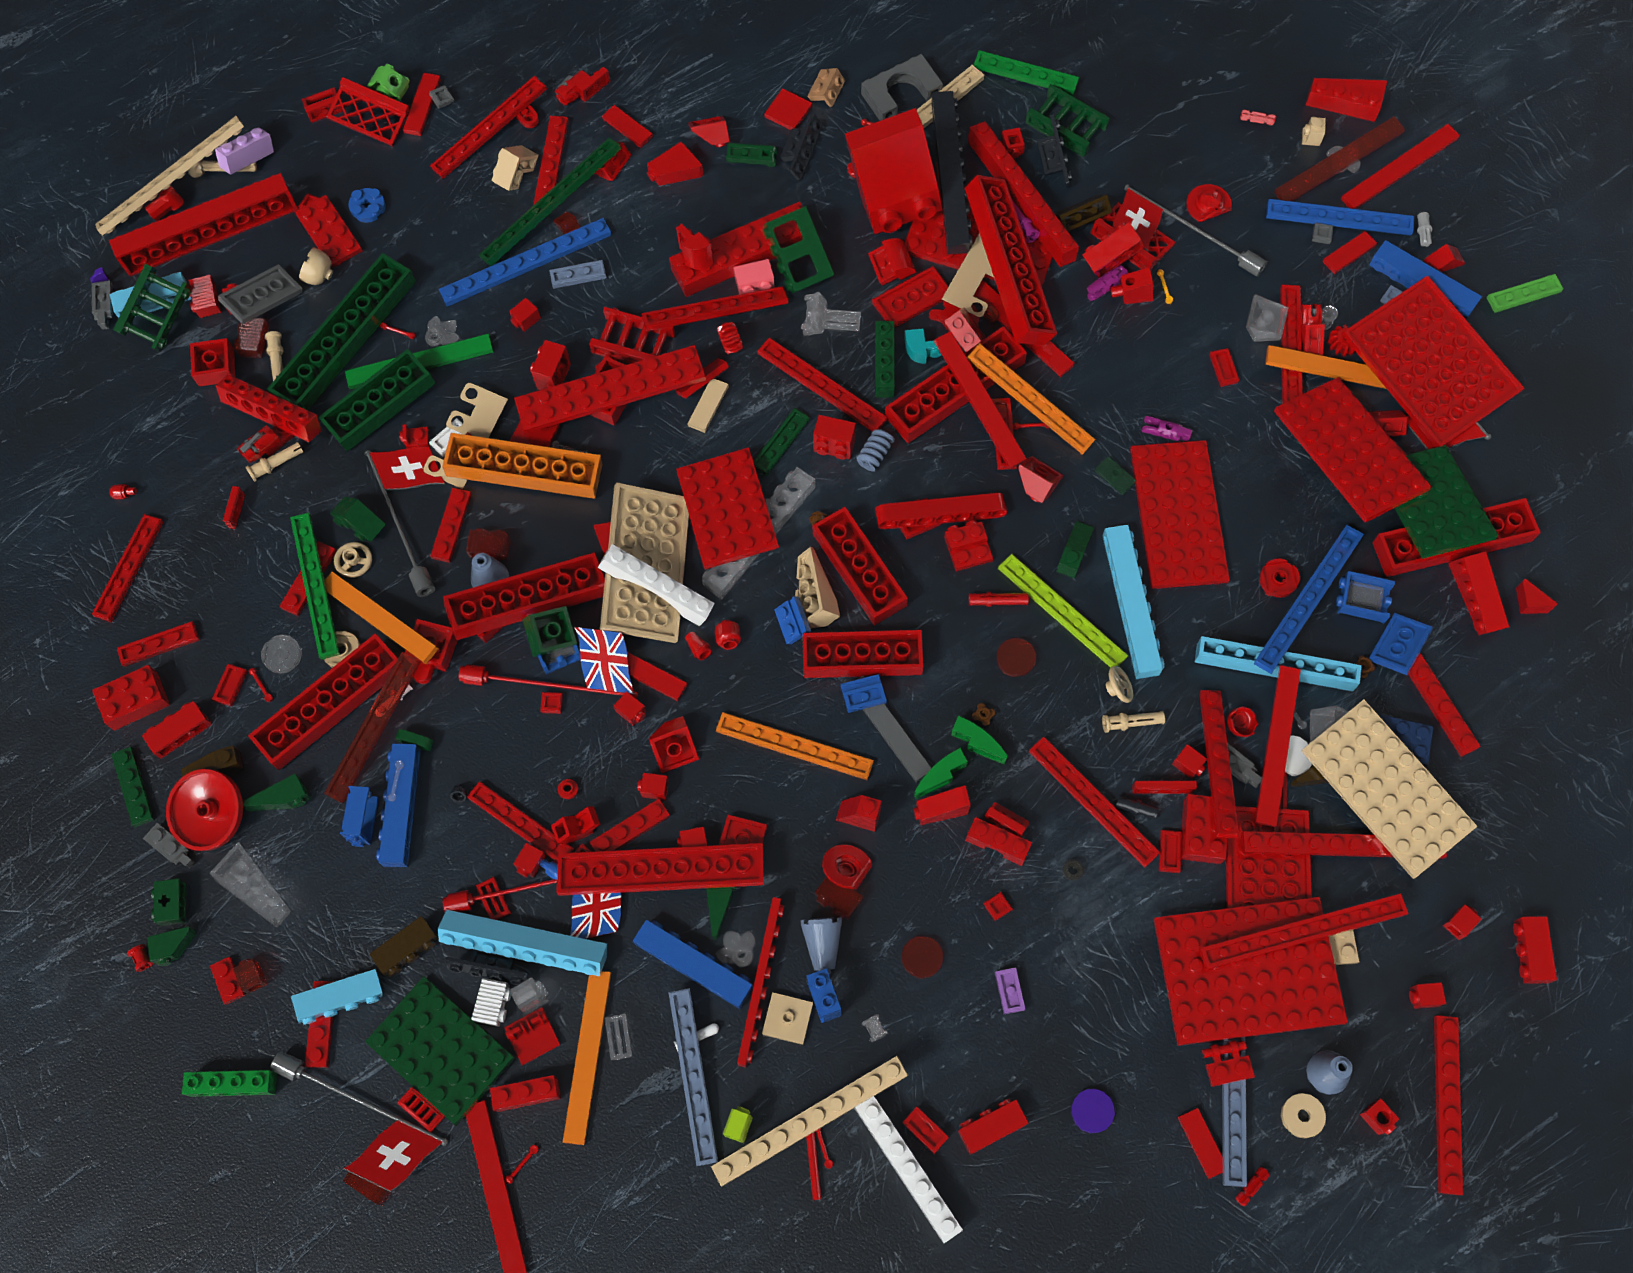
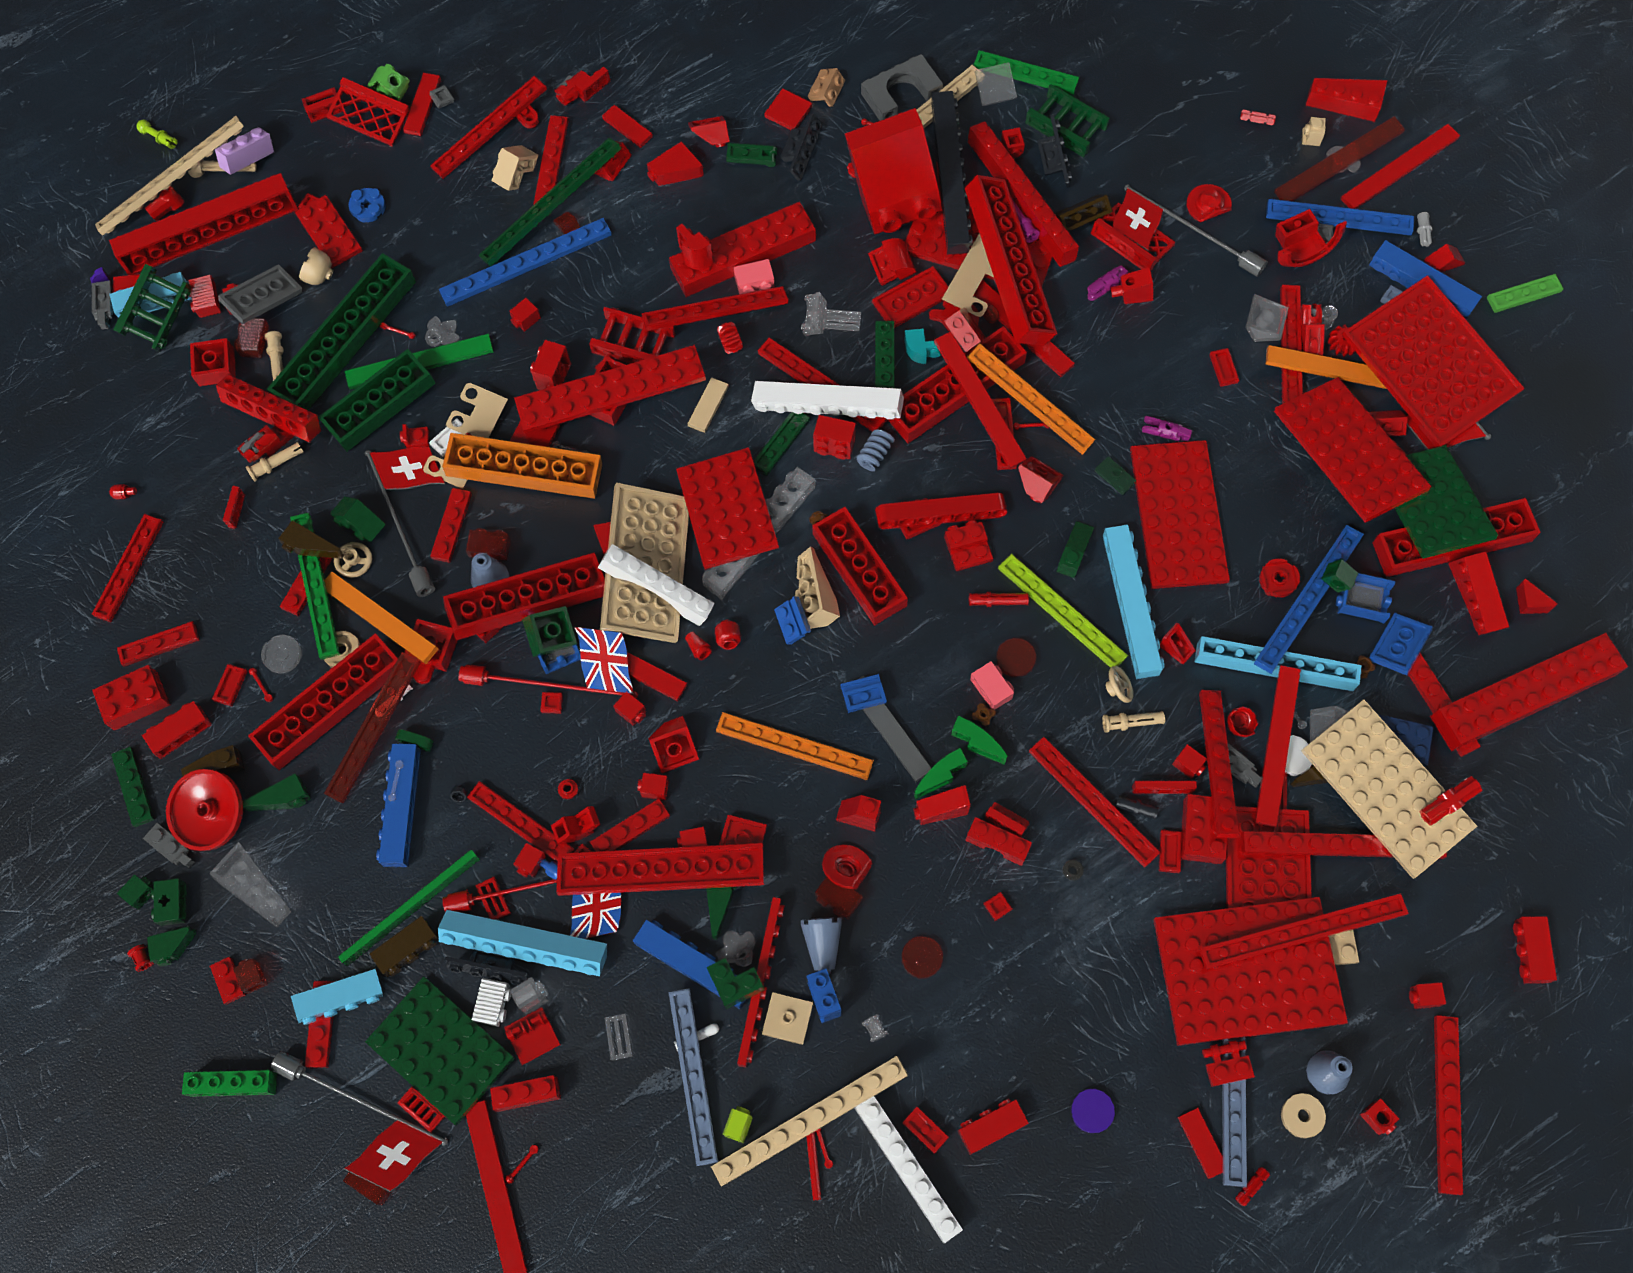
(124, 282): none -> red tile
(136, 891): none -> dark green brick
(161, 136): none -> lime pin
(306, 543): none -> dark brown slope
(359, 816): blue window -> none
(408, 908): none -> green tile
(577, 274): sand blue tile -> none
(587, 1059): orange tile -> none
(710, 372): red tile -> none
(734, 988): none -> dark green brick
(809, 245): dark green window -> none
(827, 399): none -> white brick
(862, 653): red brick -> none
(992, 685): none -> coral brick
(995, 84): none -> clear tile
(1010, 991): medium lavender plate -> none
(1113, 249): red brick -> none
(1169, 299): light orange hinge -> none
(1177, 644): none -> red slope
(1302, 240): none -> red piece
(1339, 576): none -> dark green brick
(1349, 252): red tile -> none
(1450, 800): none -> red piece
(1462, 921): red brick -> none
(1528, 691): none -> red brick

